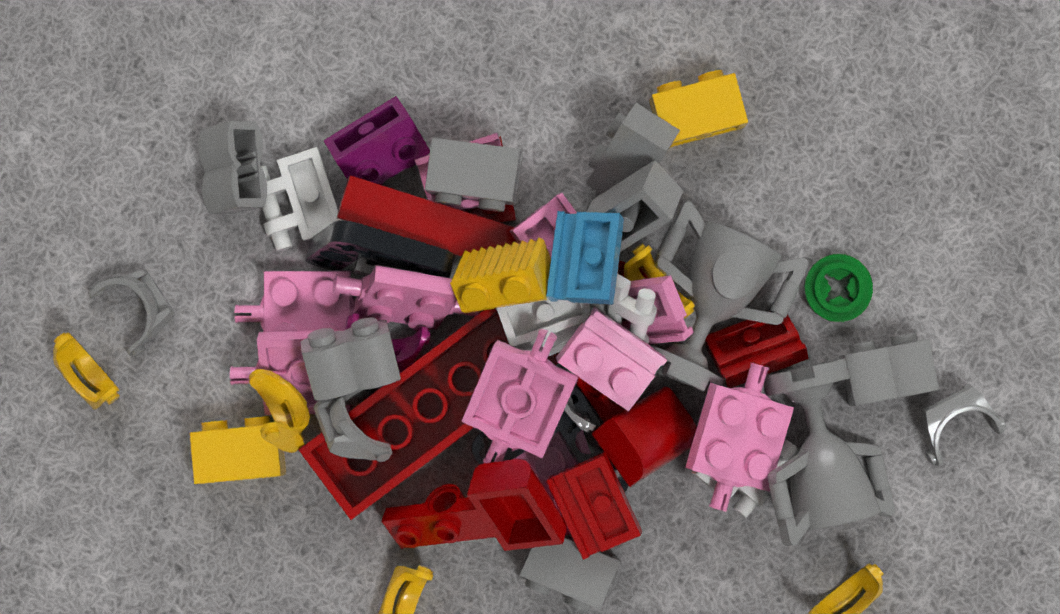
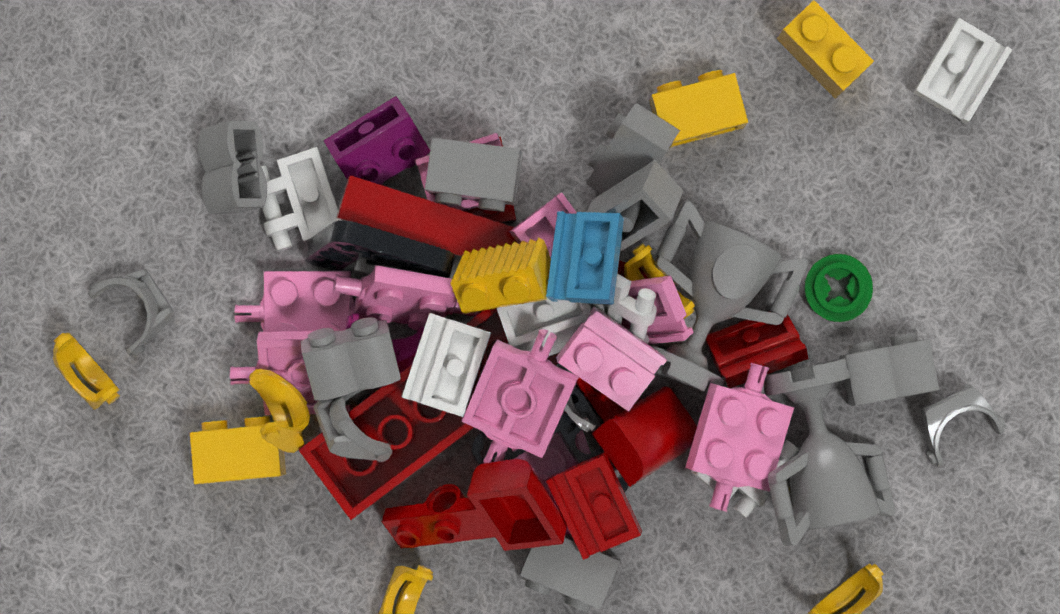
(446, 364): none -> white plate
(824, 49): none -> yellow brick
(962, 71): none -> white plate

